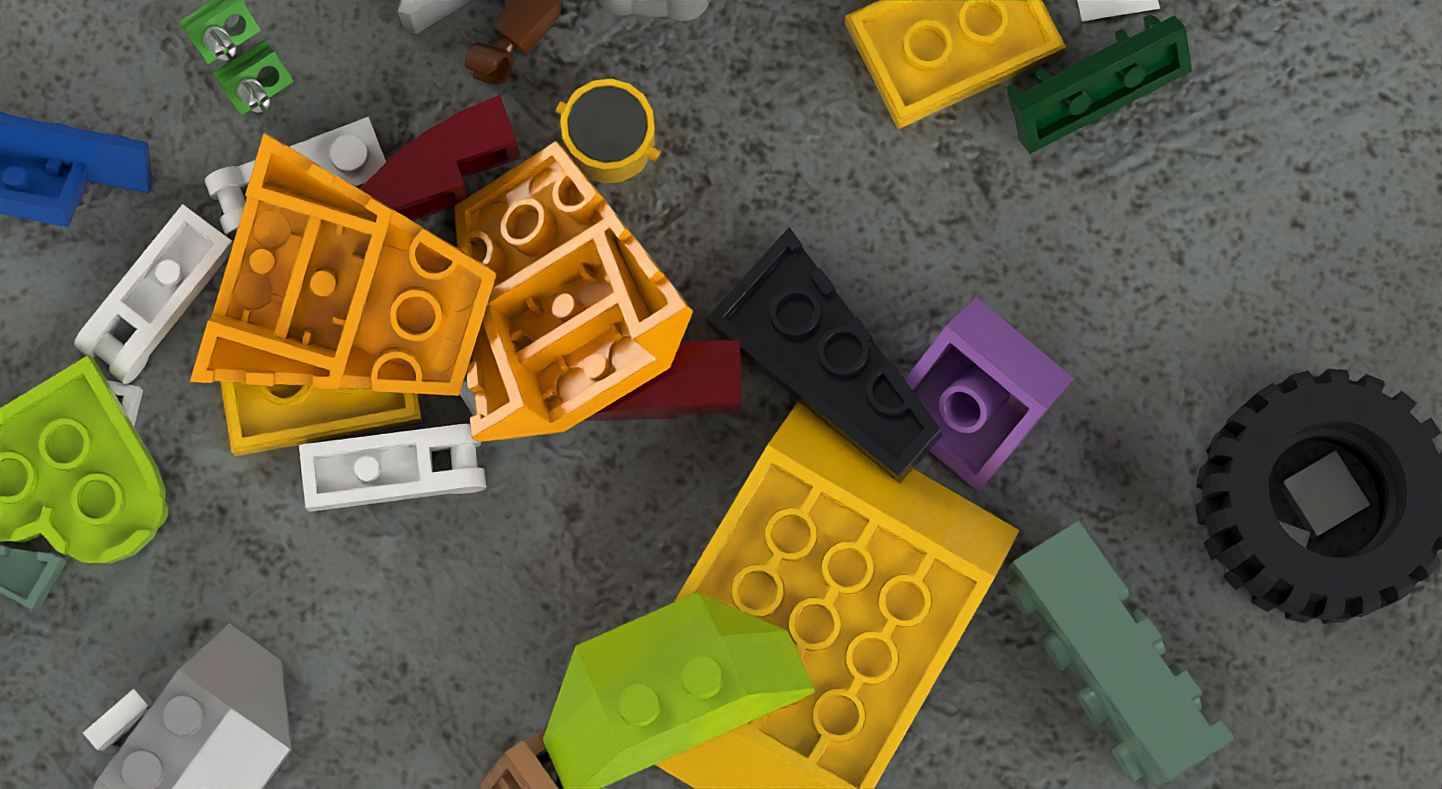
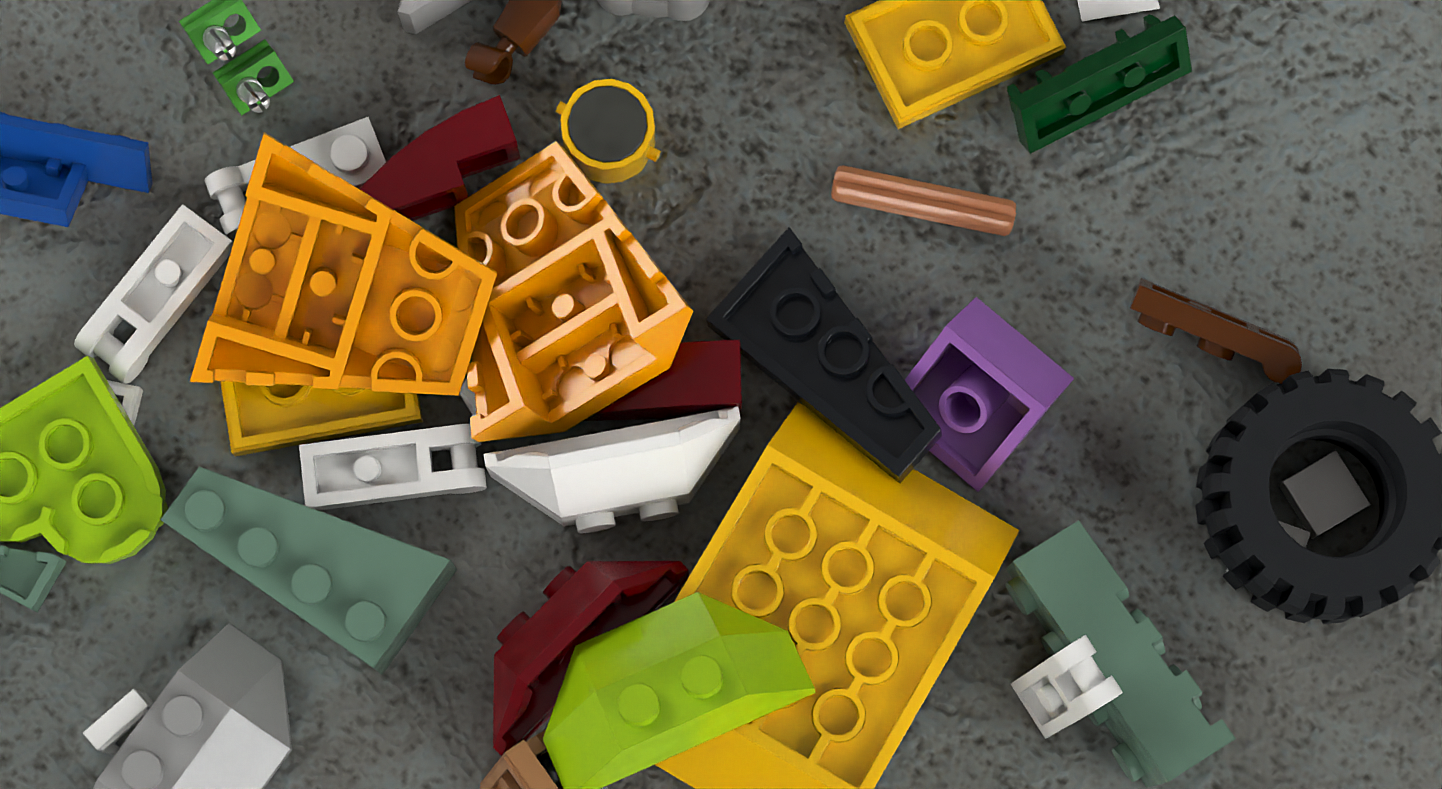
(325, 570): none -> sand green wedge
(579, 607): none -> dark red wedge
(618, 470): none -> white wedge
(923, 200): none -> nougat axle
(1065, 688): none -> white plate
(1218, 331): none -> reddish brown plate

